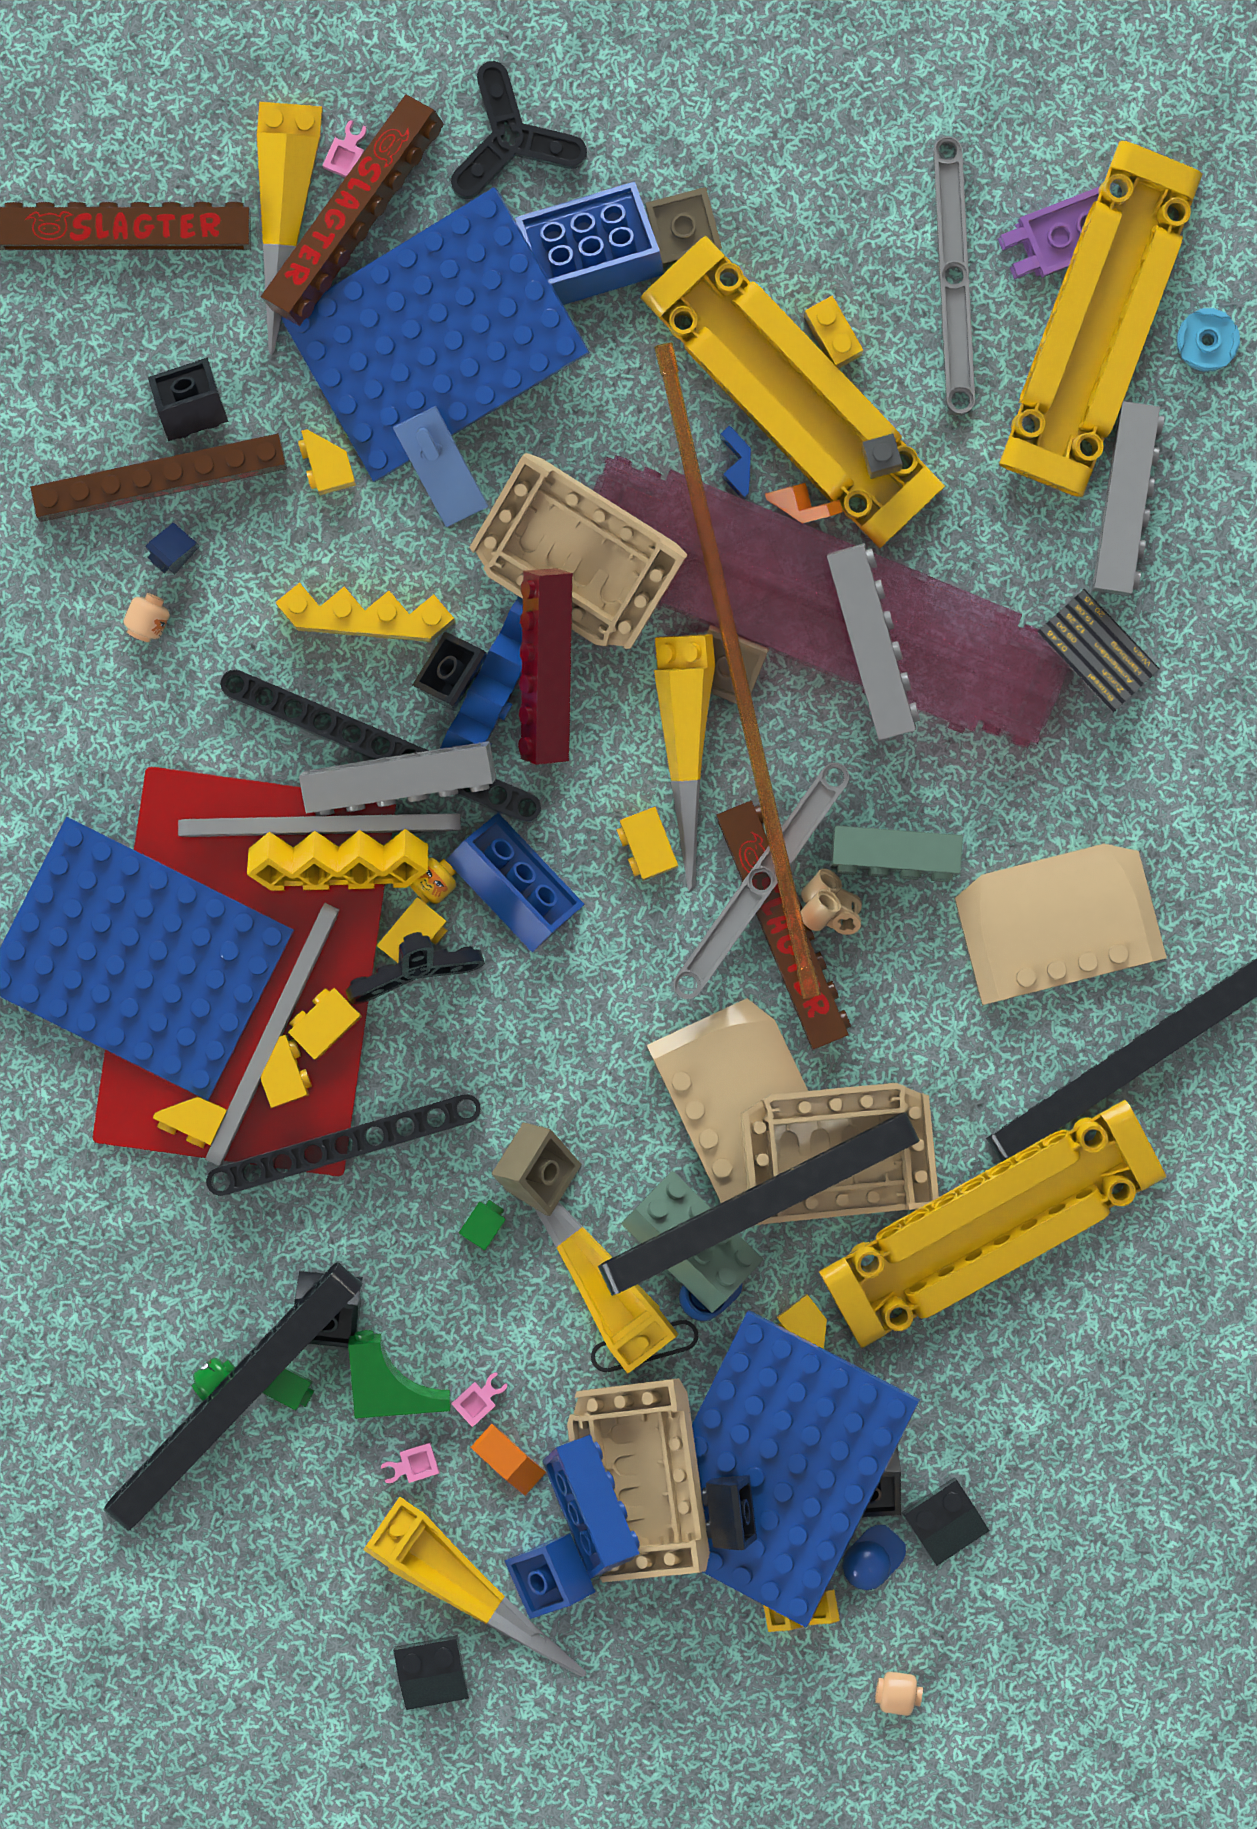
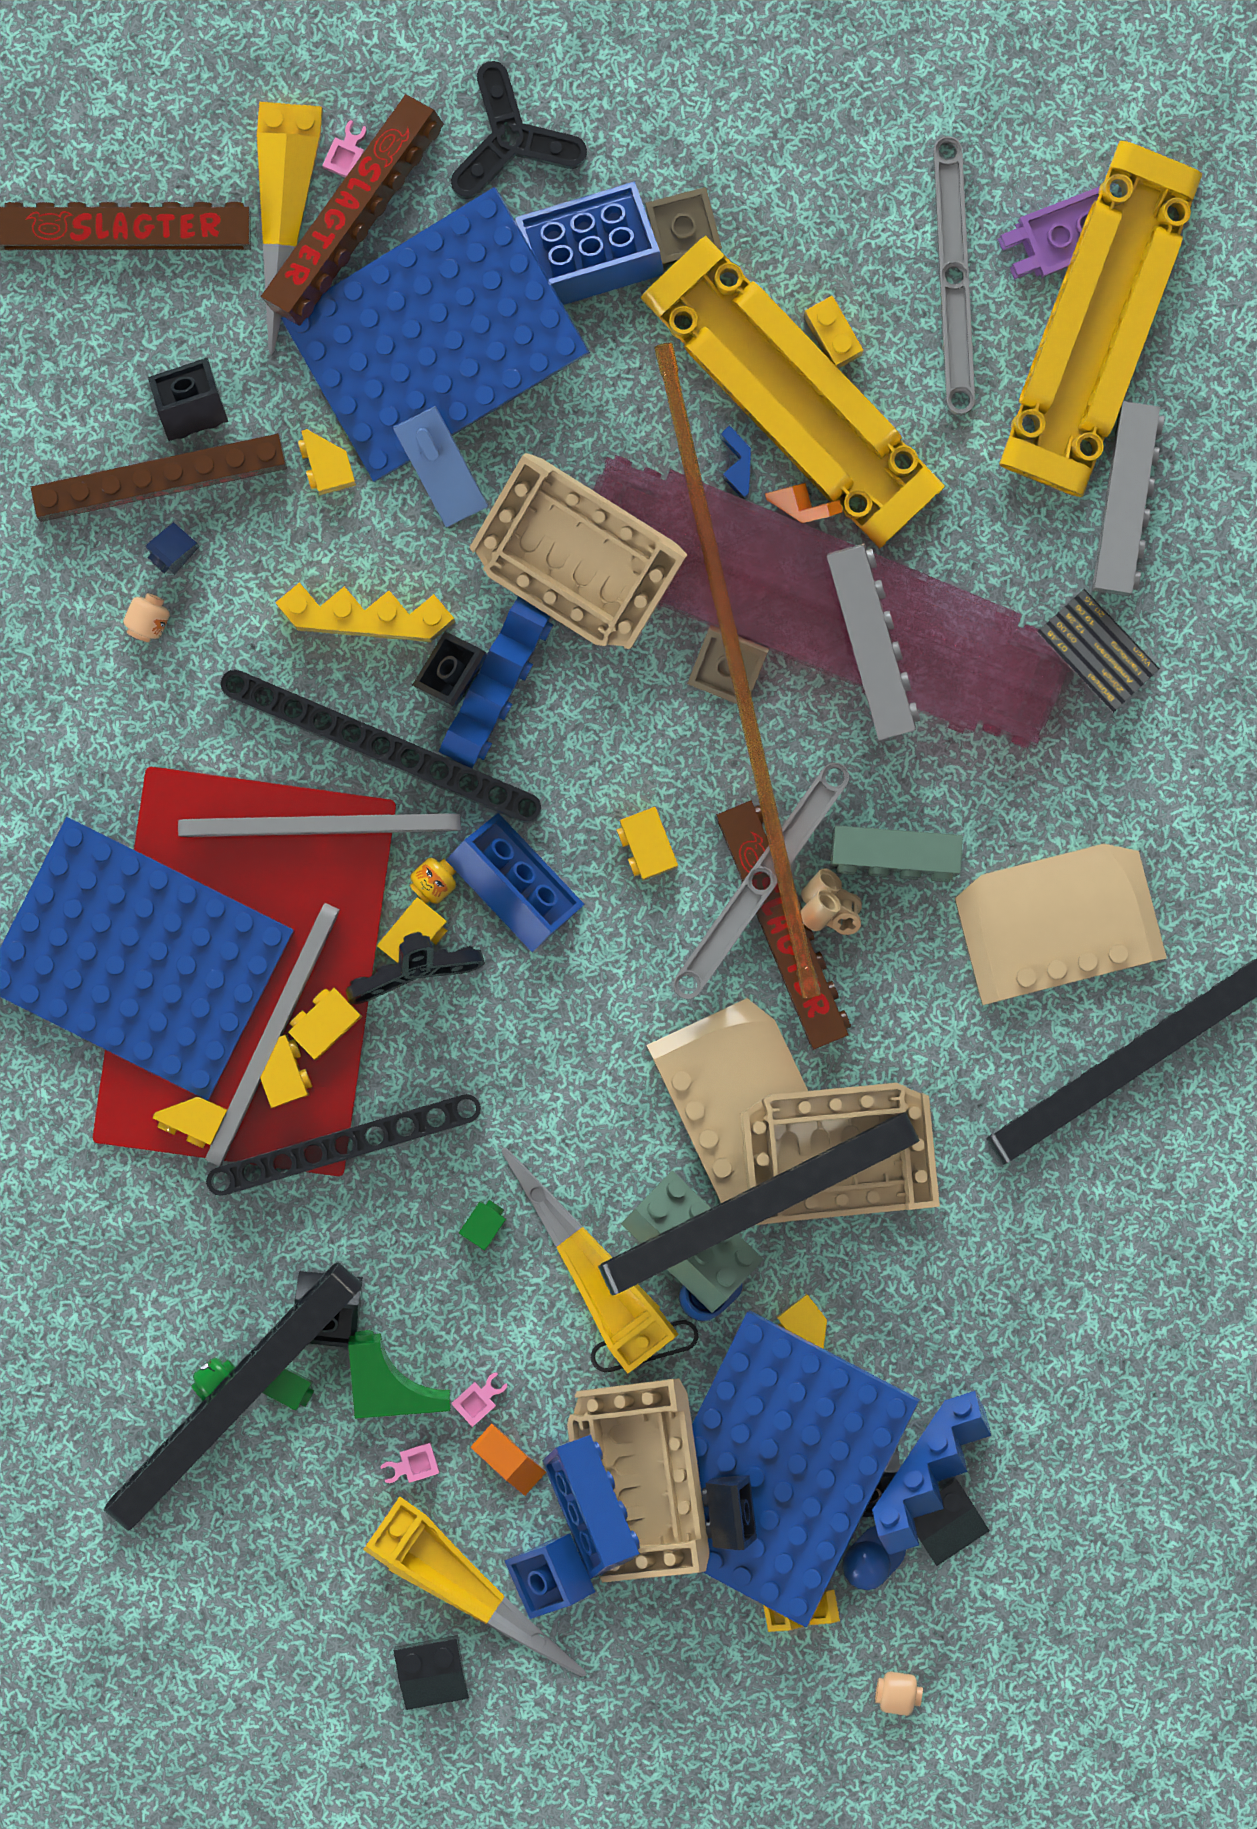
(320, 863): yellow brick -> none
(397, 778): light grey brick -> none
(536, 1167): dark tan slope -> none
(545, 666): dark red brick -> none
(683, 693): yellow plate -> none
(881, 456): dark grey brick -> none
(933, 1458): none -> blue brick
(993, 1224): yellow panel -> none
(1218, 326): medium azure plate -> none

